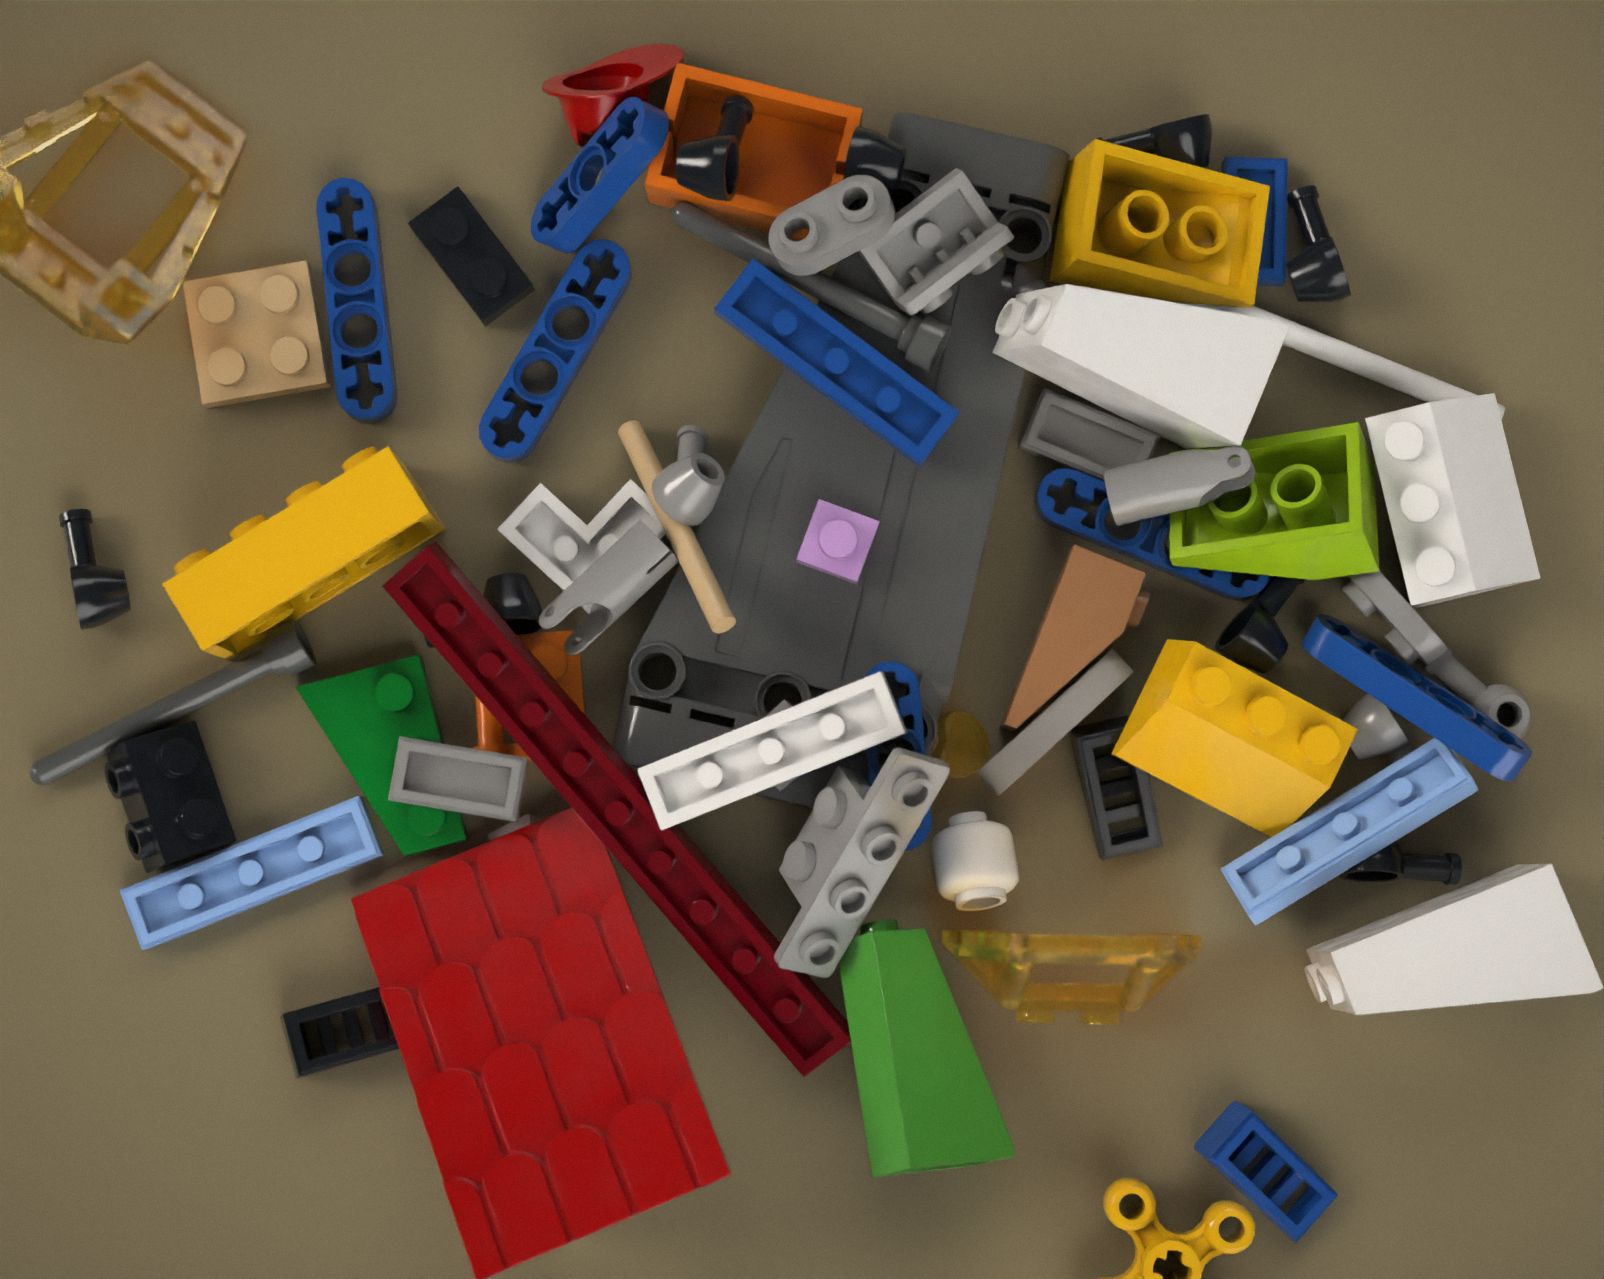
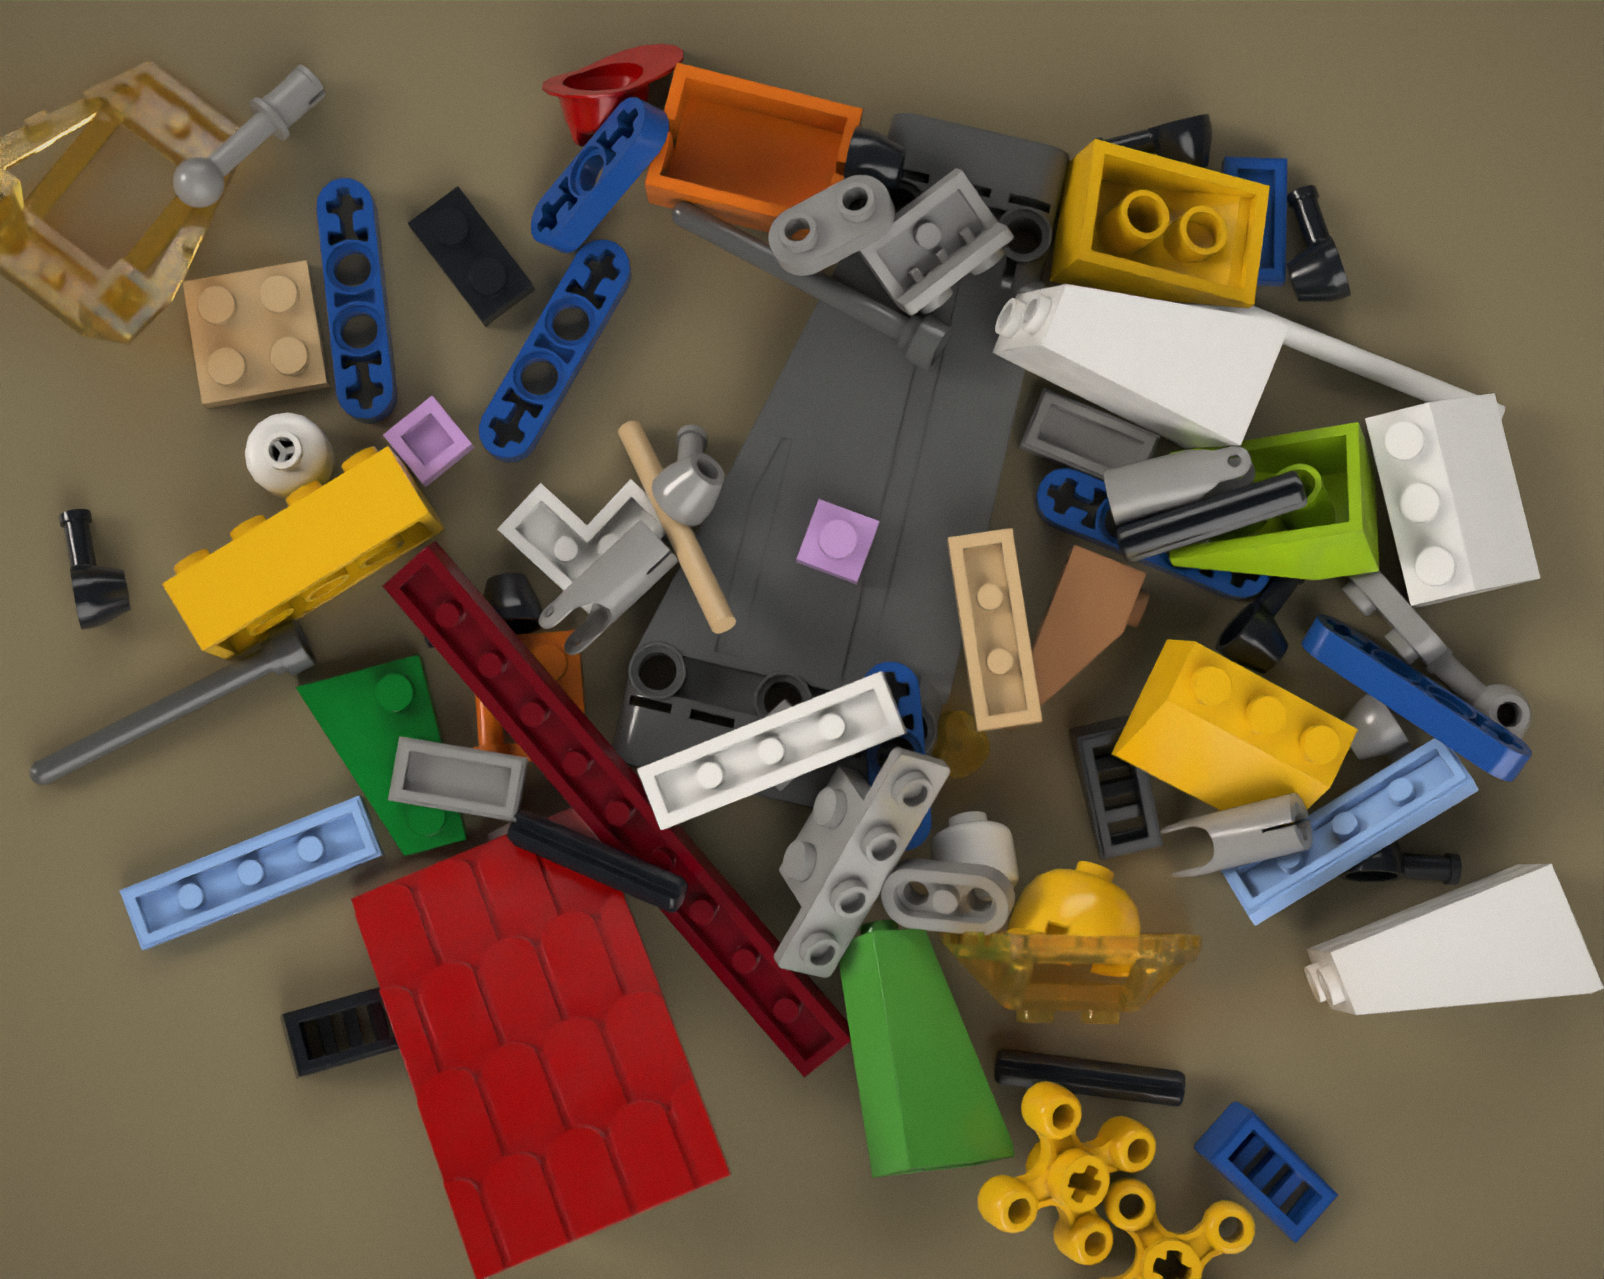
(168, 796): black bracket -> none
(201, 180): none -> light grey pin
(270, 447): none -> white head
(428, 441): none -> lavender plate
(598, 861): none -> black axle
(712, 162): black bar -> none
(836, 362): blue plate -> none
(951, 896): none -> light grey plate
(994, 630): none -> tan plate
(1055, 722): light grey beam -> none
(1066, 1173): none -> yellow gear
(1077, 904): none -> yellow cylinder
(1091, 1077): none -> black axle
(1212, 516): none -> black axle
(1251, 833): none -> light grey piece

